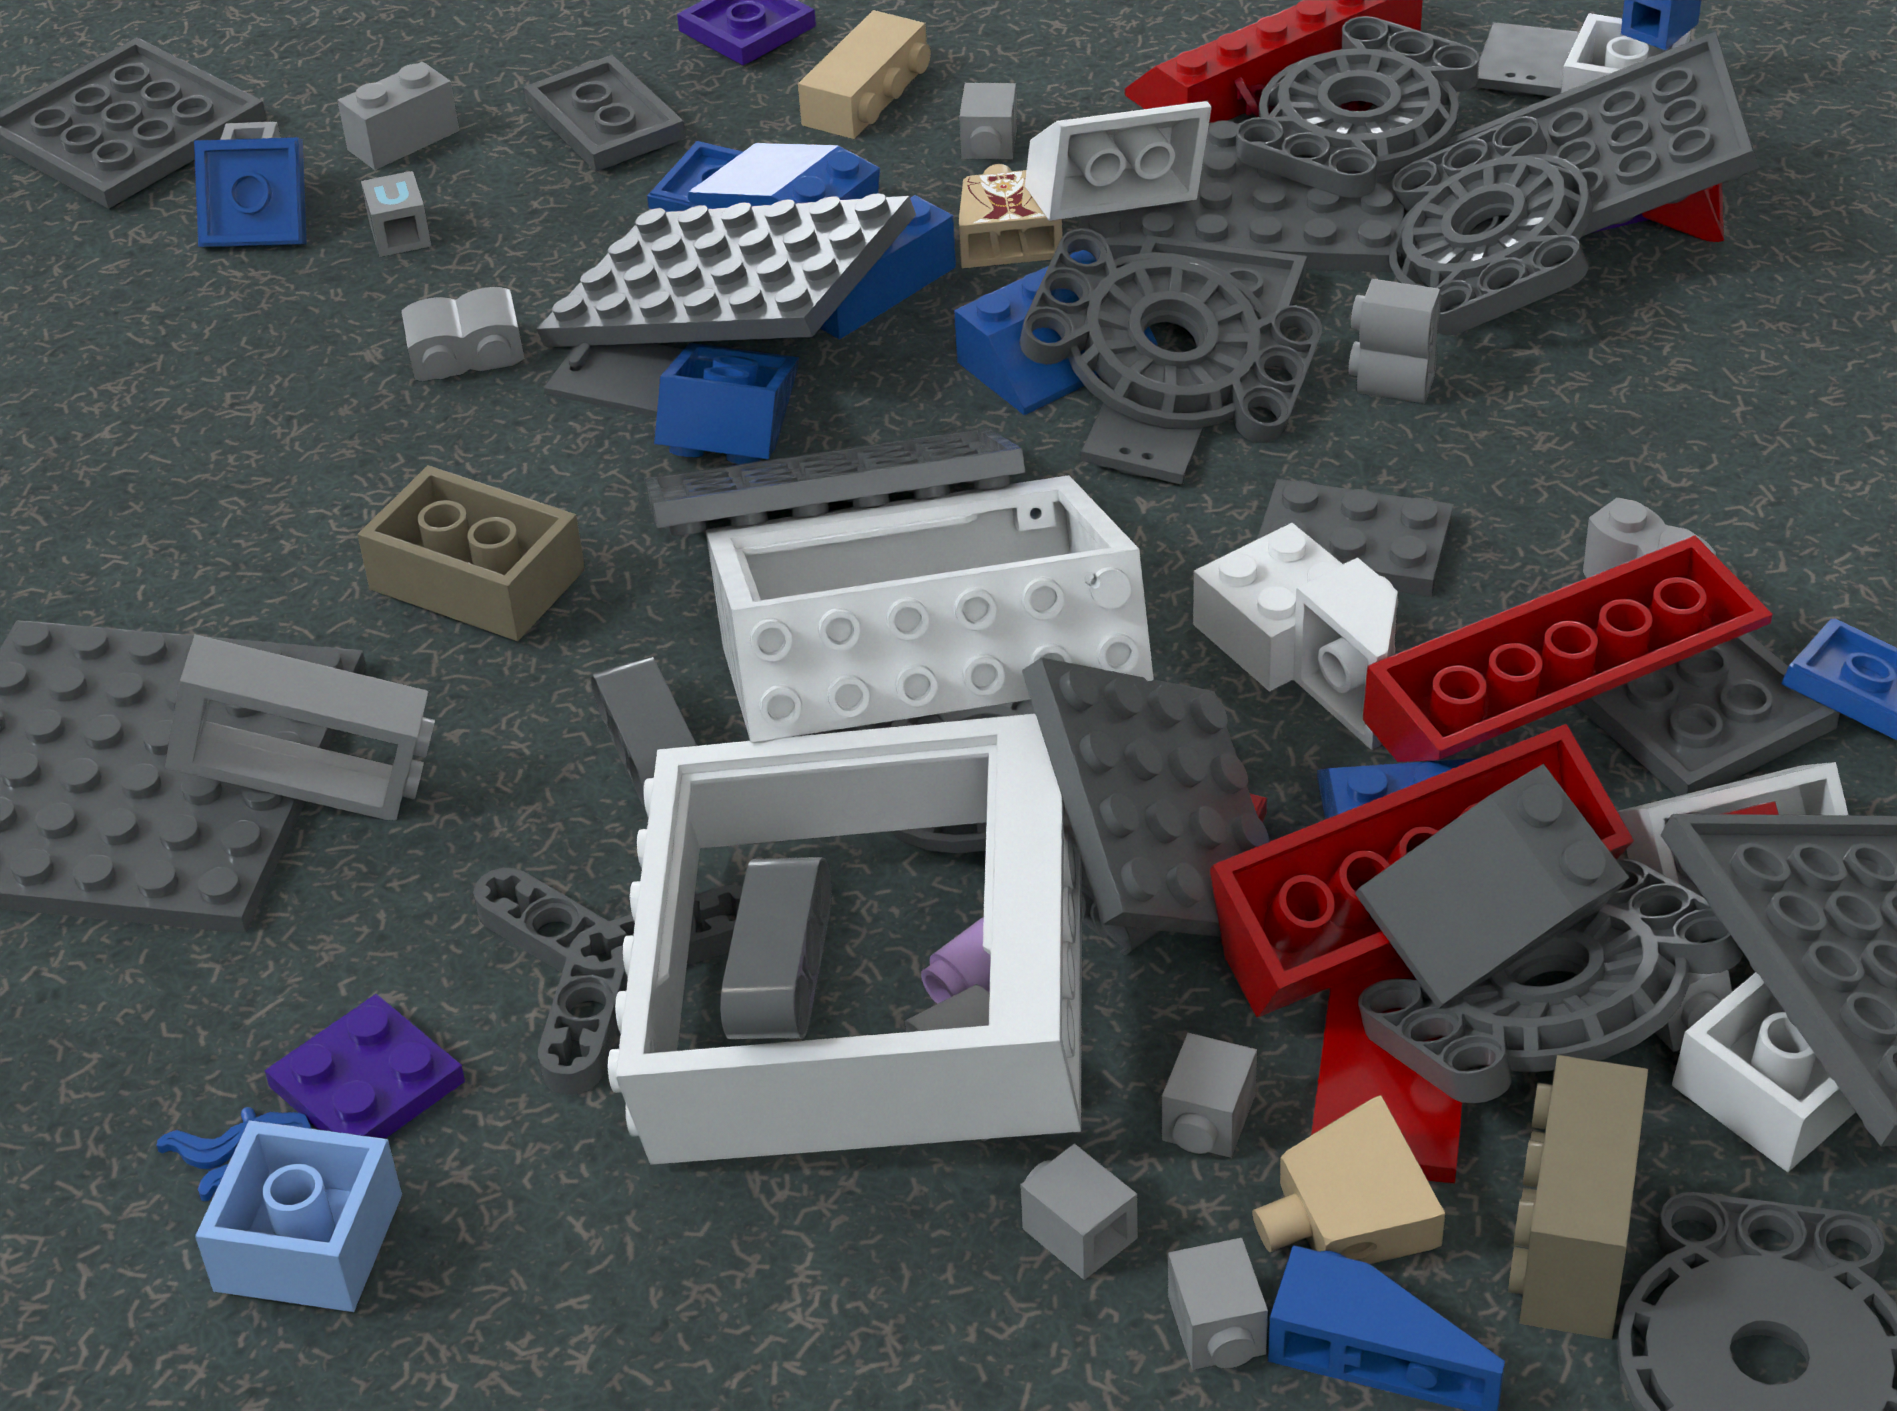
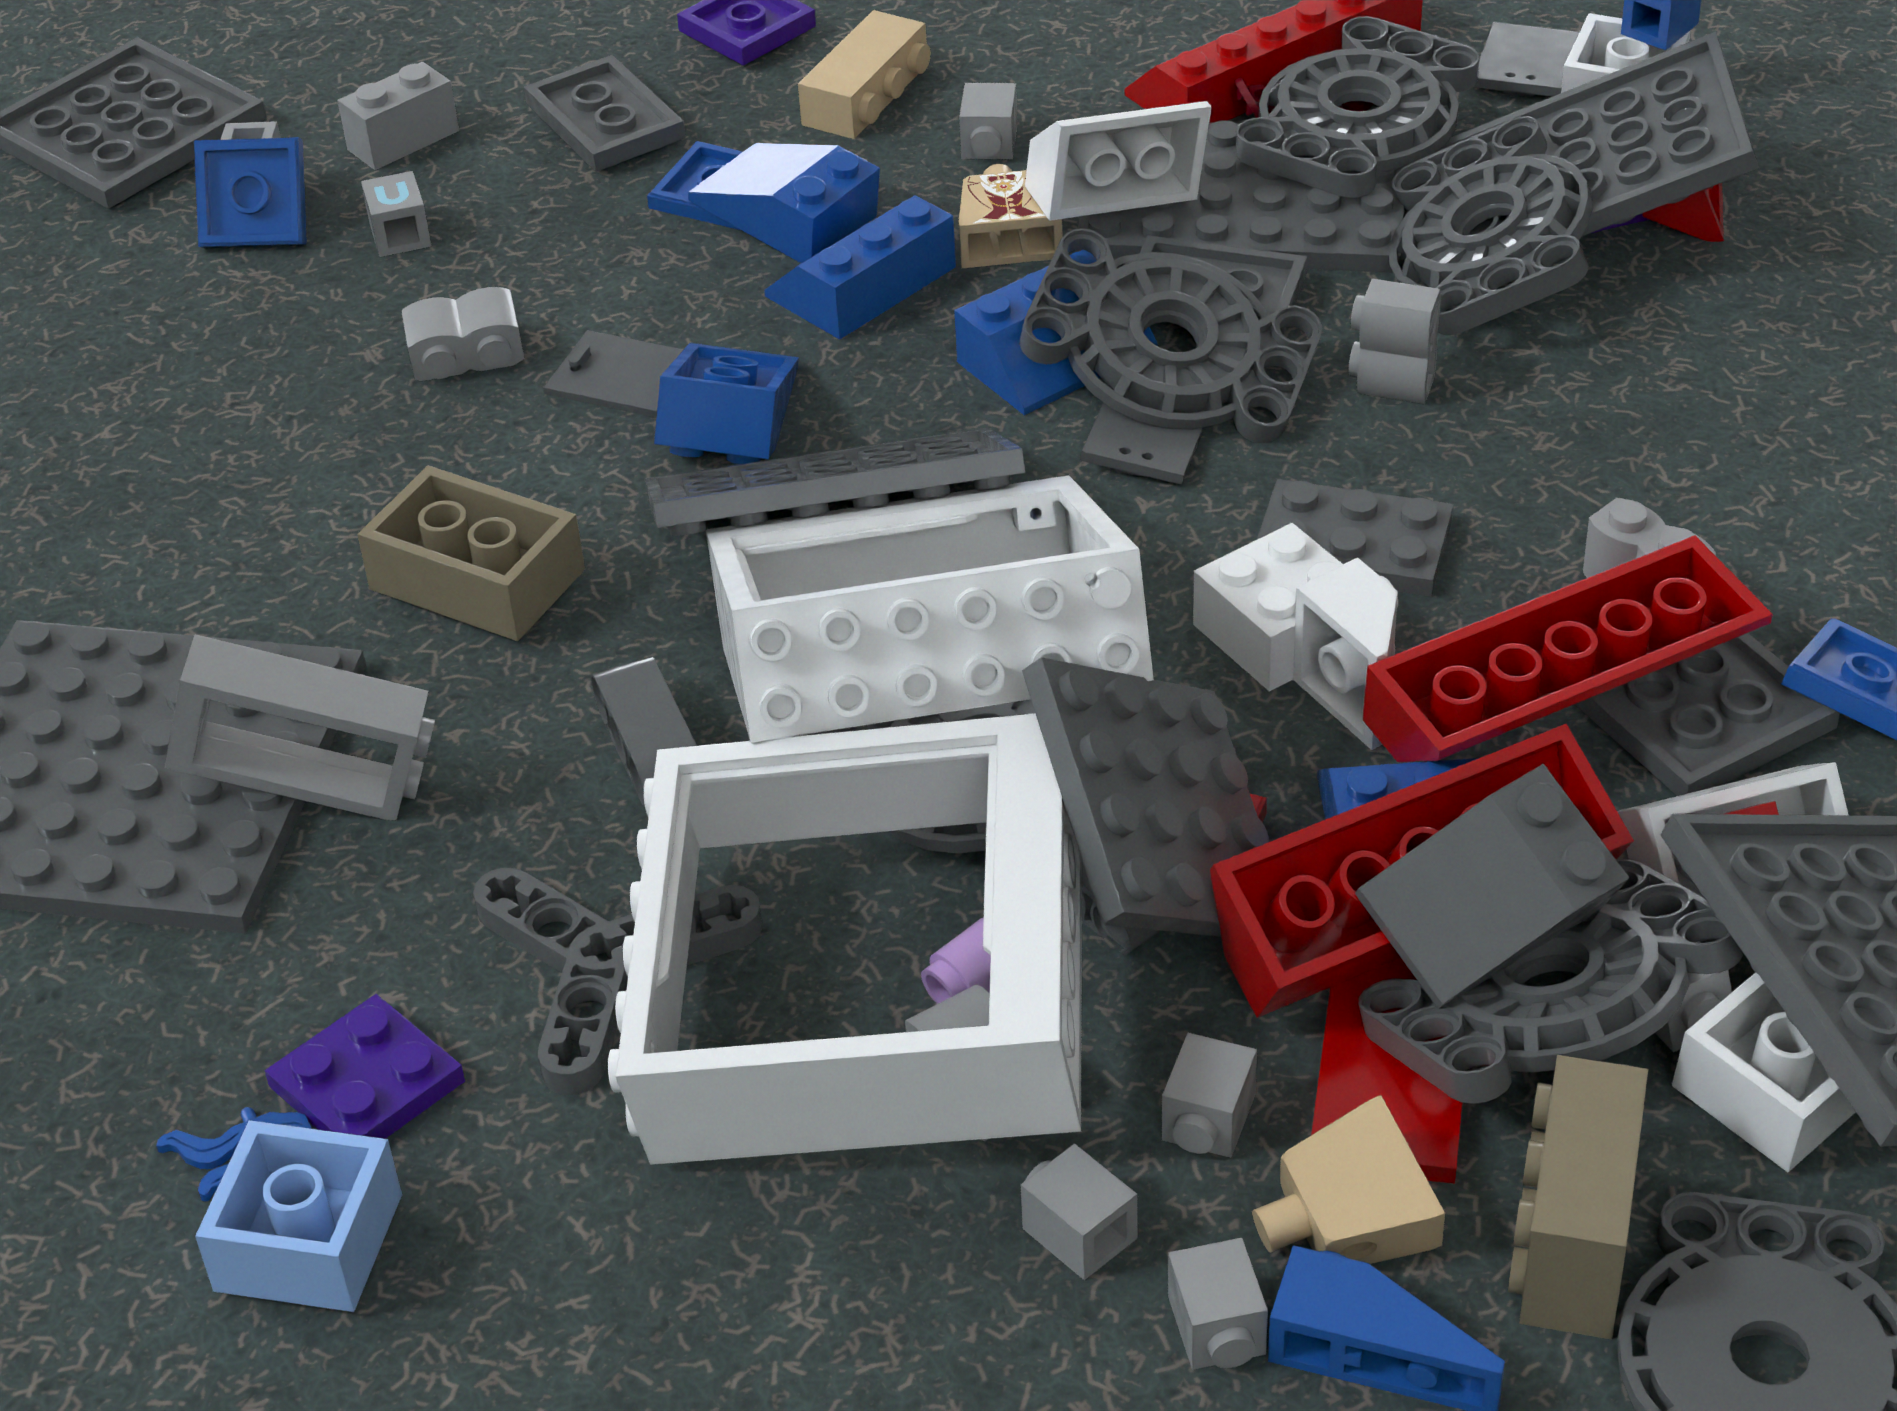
(728, 272): dark grey plate -> none
(776, 949): dark grey beam -> none

